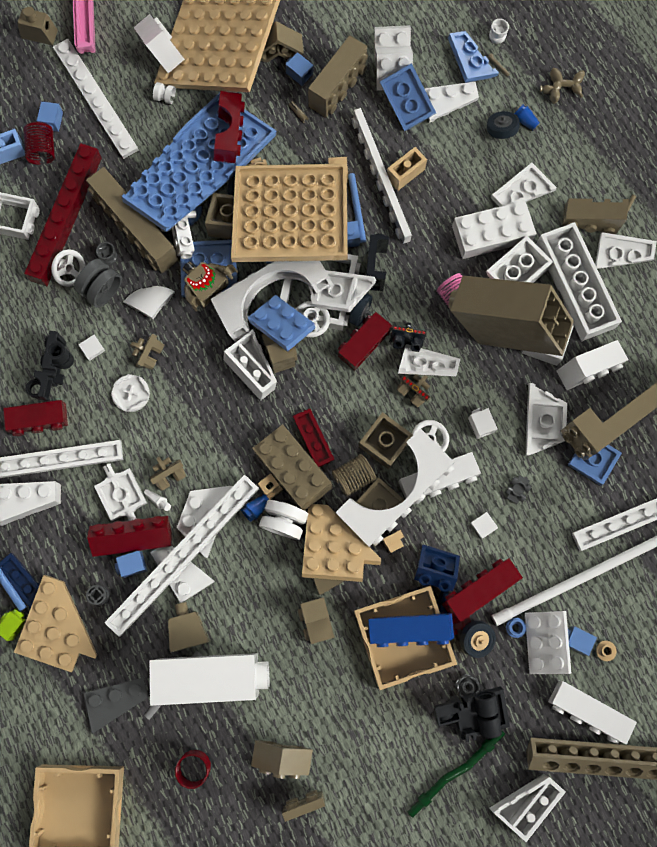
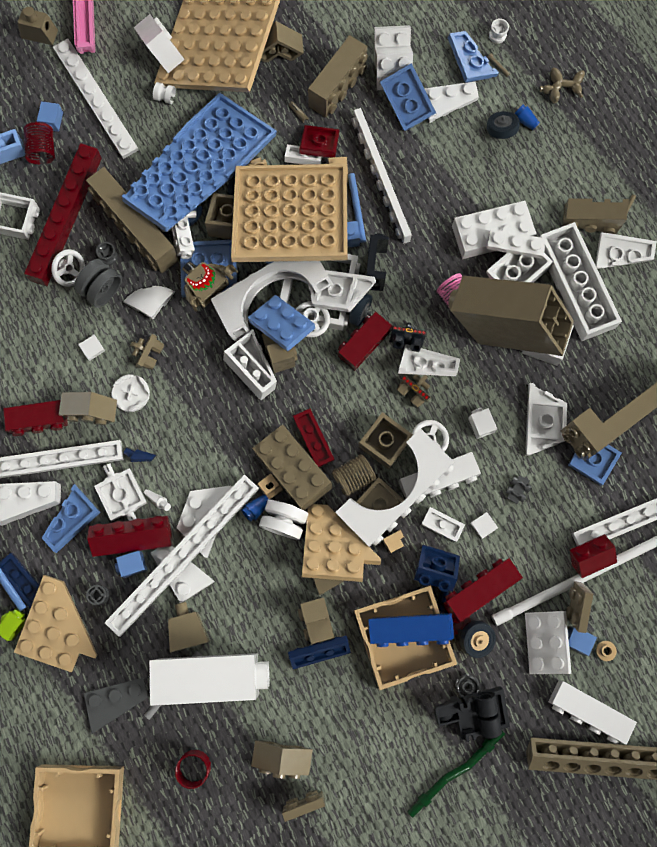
(54, 359): black plate -> none
(71, 519): none -> medium blue wing
(87, 407): none -> dark tan brick
(138, 455): none -> dark blue bar
(160, 477): dark tan hips -> none
(226, 142): dark red arch -> none
(292, 156): none -> white plate
(299, 68): medium blue brick -> none
(319, 141): none -> dark red tile
(319, 652): none -> dark blue plate
(406, 168): tan brick -> none
(443, 524): none -> white plate
(516, 243): none -> white plate
(522, 627): medium blue plate -> none
(524, 186): white wing -> none
(529, 805): white wedge -> none
(580, 606): none -> dark tan plate
(592, 364): white wedge -> none
(593, 556): none -> dark red brick

